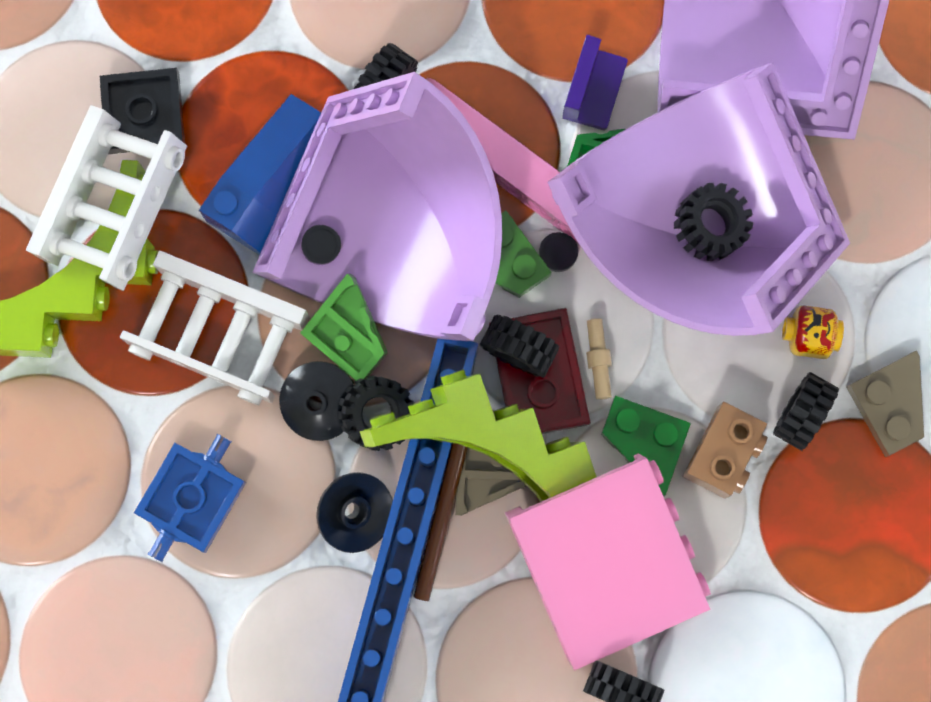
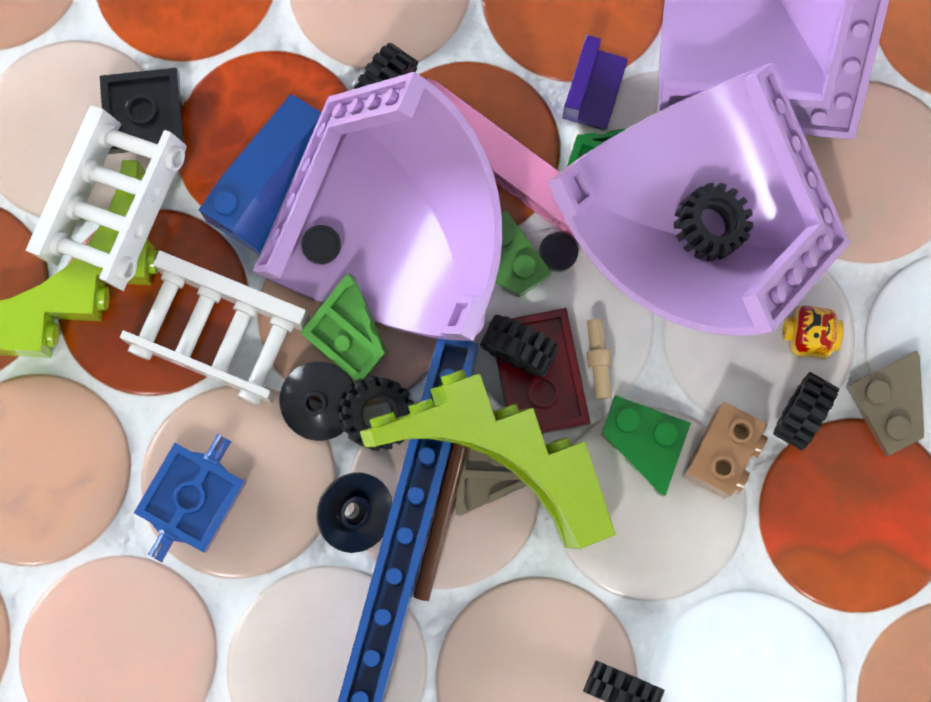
(610, 562): bright pink panel -> none

